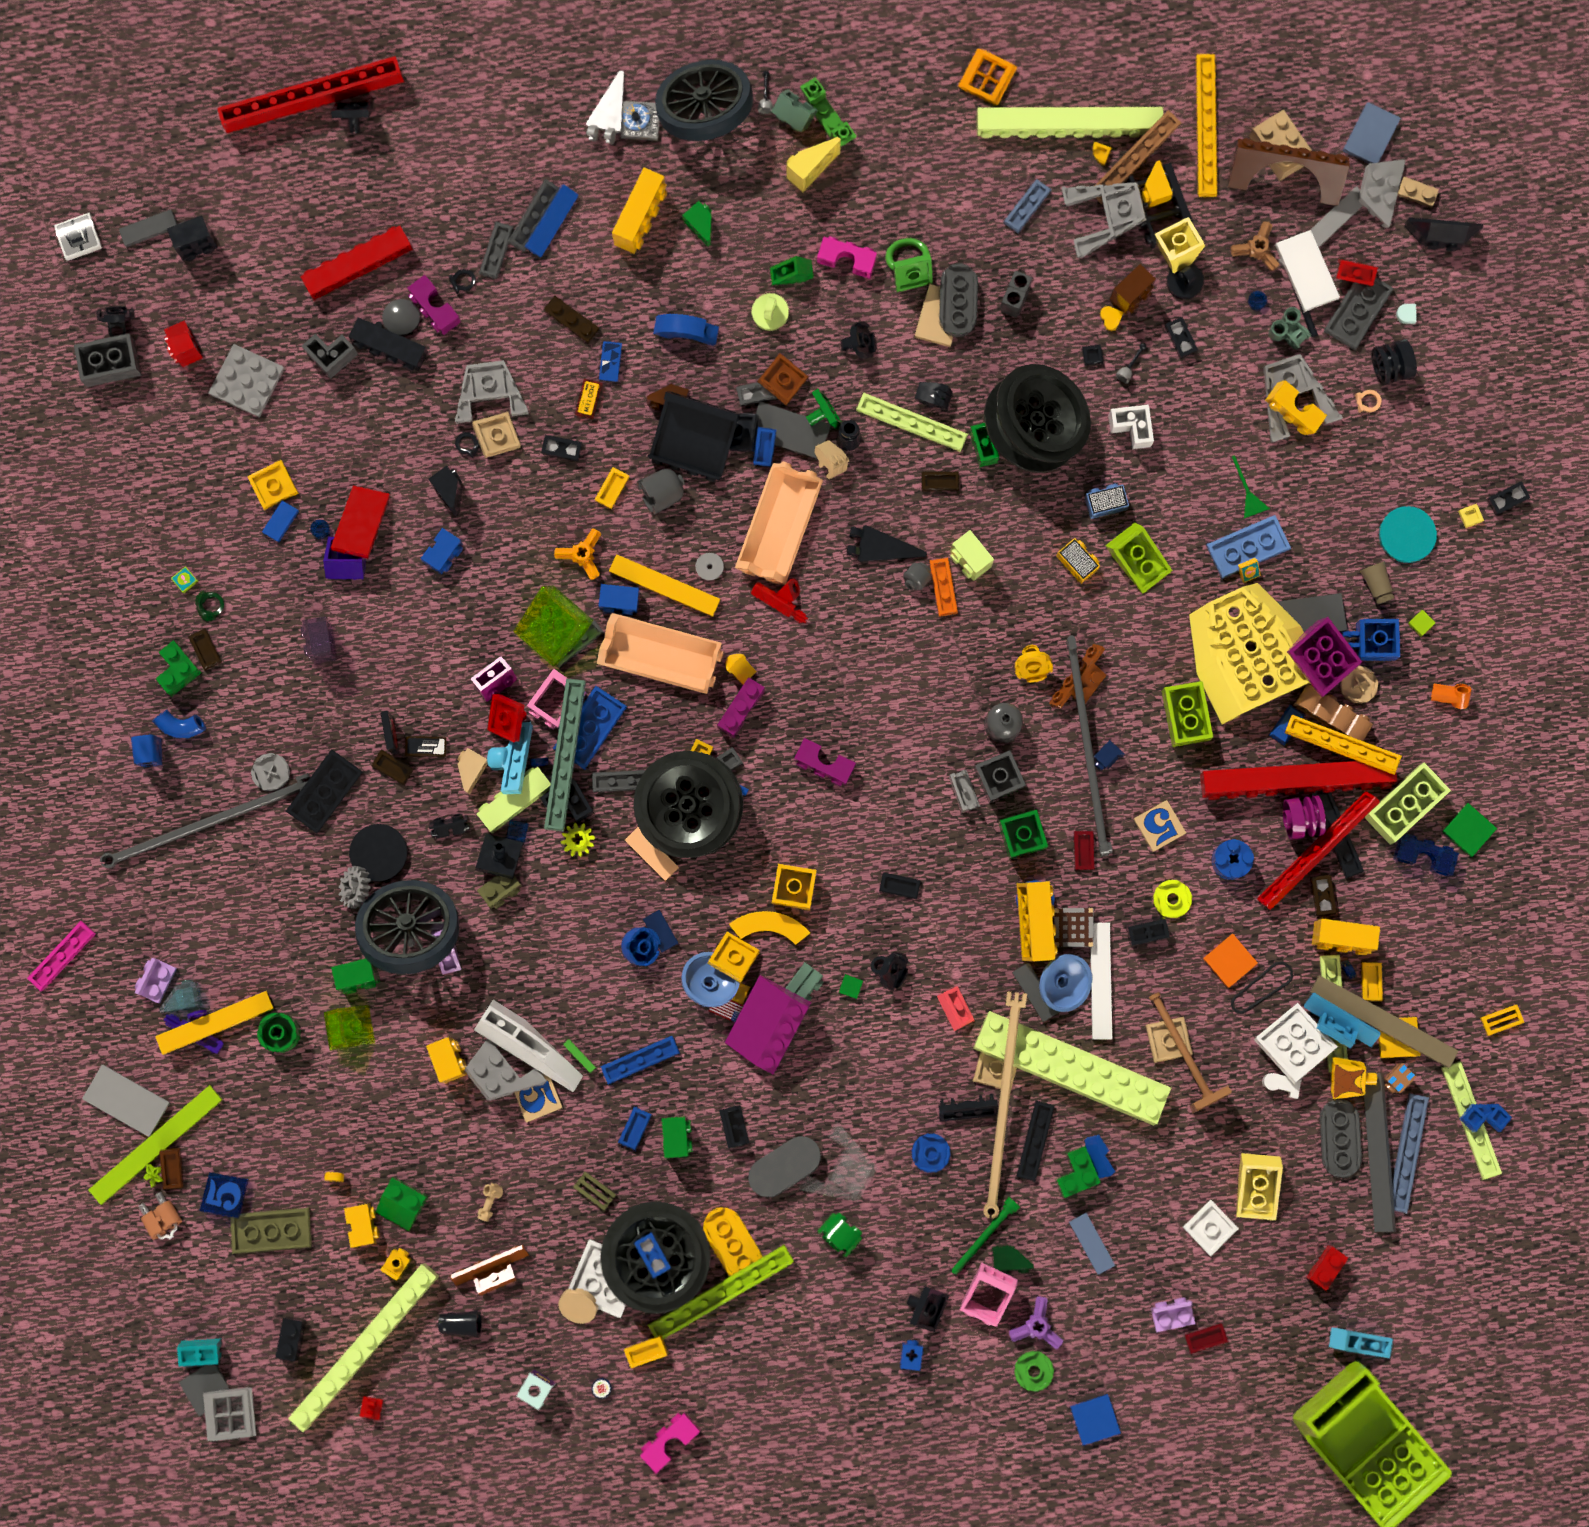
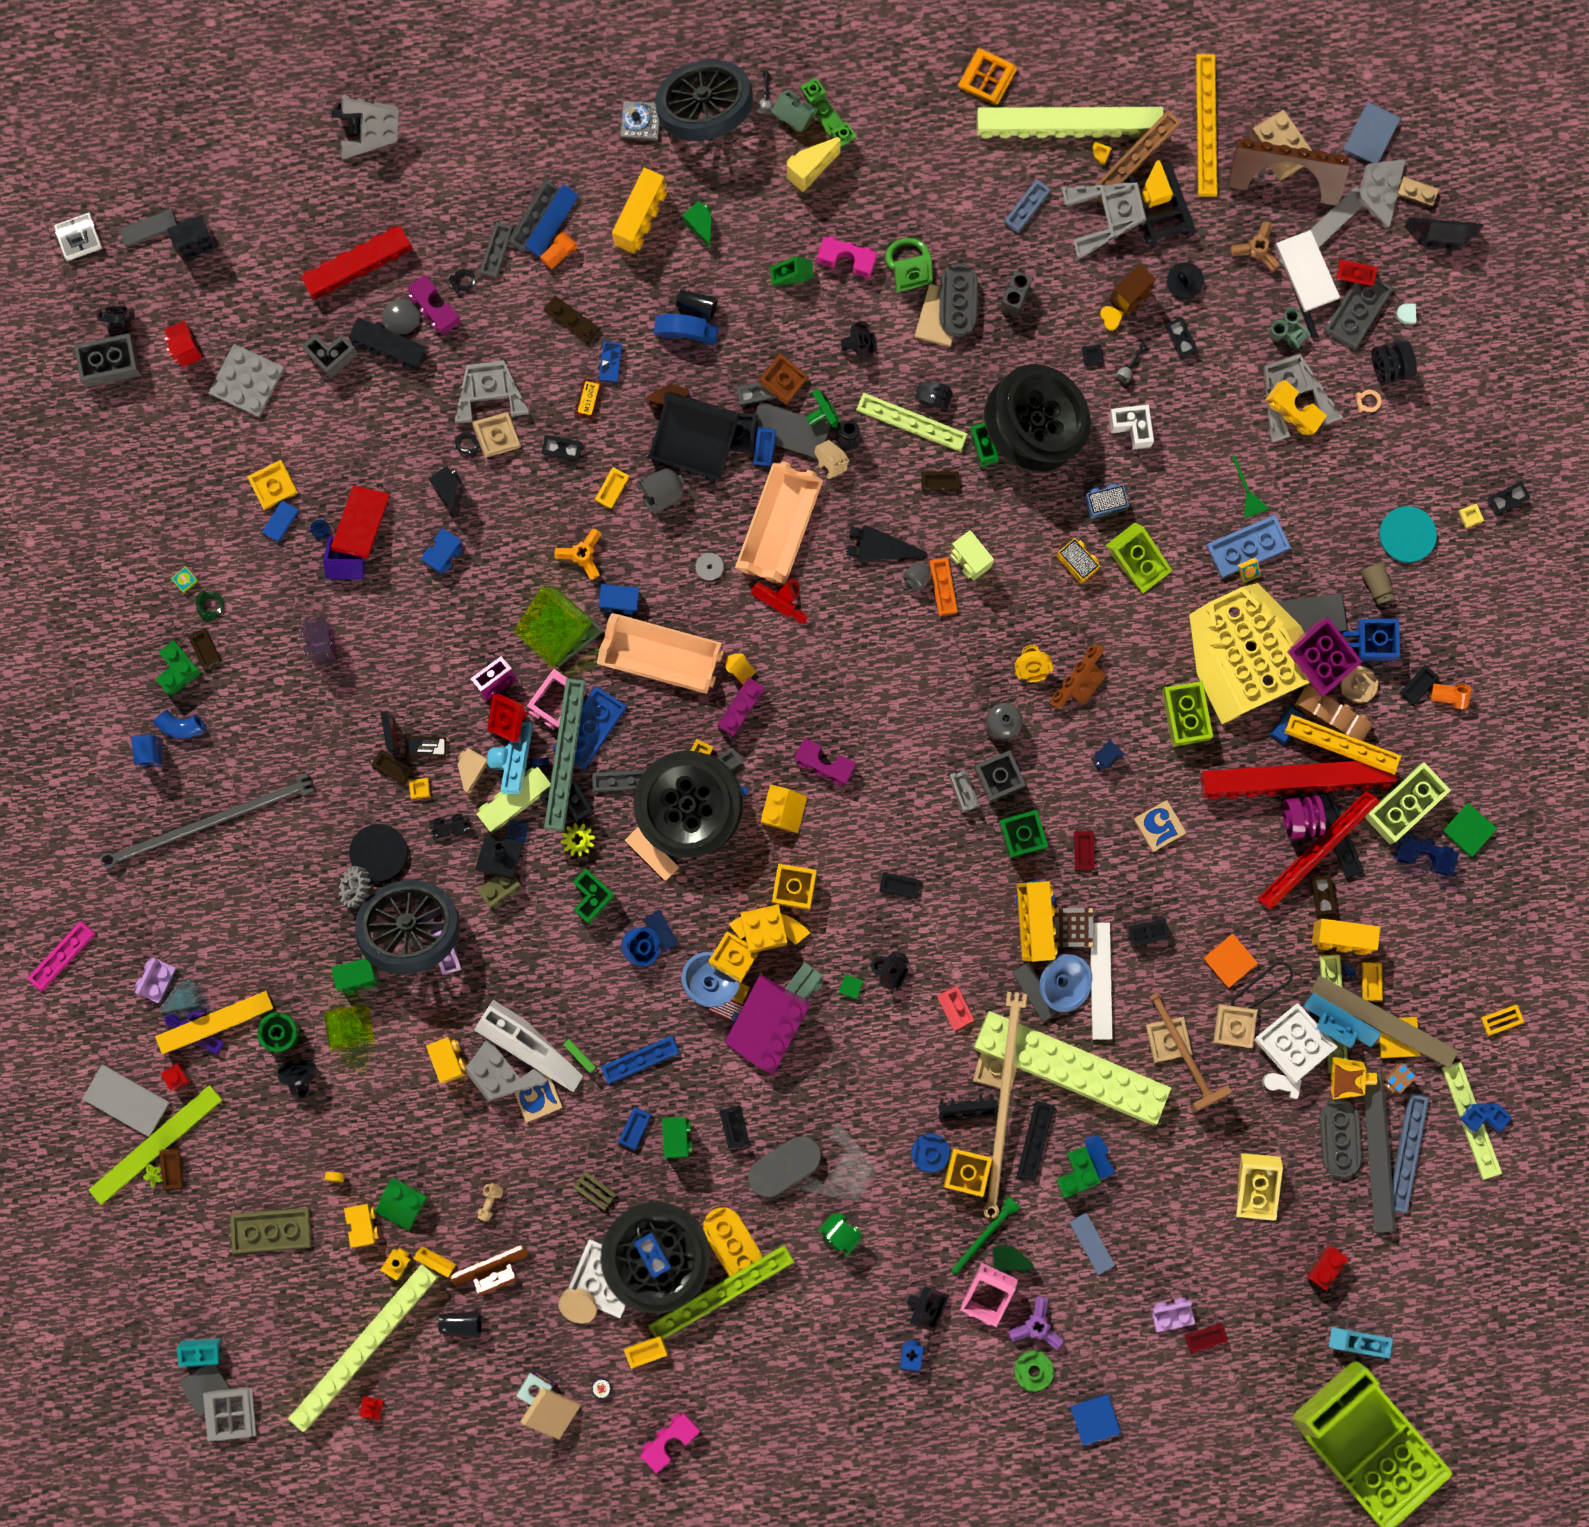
(161, 1219): nougat piece -> none
(176, 1077): none -> red brick
(224, 1195): clear blue tile -> none
(270, 772): light grey tile -> none
(290, 1339): black brick -> none
(297, 1074): none -> black tile
(310, 94): red brick -> none
(324, 791): black tile -> none
(377, 128): none -> light grey wing
(419, 788): none -> yellow tile
(435, 1261): none -> yellow tile
(550, 1413): none -> tan tile
(561, 247): none -> orange piece
(596, 898): none -> green brick
(608, 112): flag -> none
(664, 585): yellow tile -> none
(697, 304): none -> black plant
(763, 929): none -> yellow brick
(770, 312): yellowish green tile -> none
(783, 809): none -> yellow slope
(967, 1172): none -> yellow brick
(1104, 847): dark grey hinge -> none
(1164, 907): neon yellow tile -> none
(1179, 244): light yellow slope -> none
(1210, 1227): white tile -> none
(1235, 1026): none -> tan tile
(1243, 859): blue brick -> none
(1257, 300): clear blue tile -> none
(1419, 684): none -> black tile
(1421, 623): lime tile -> none

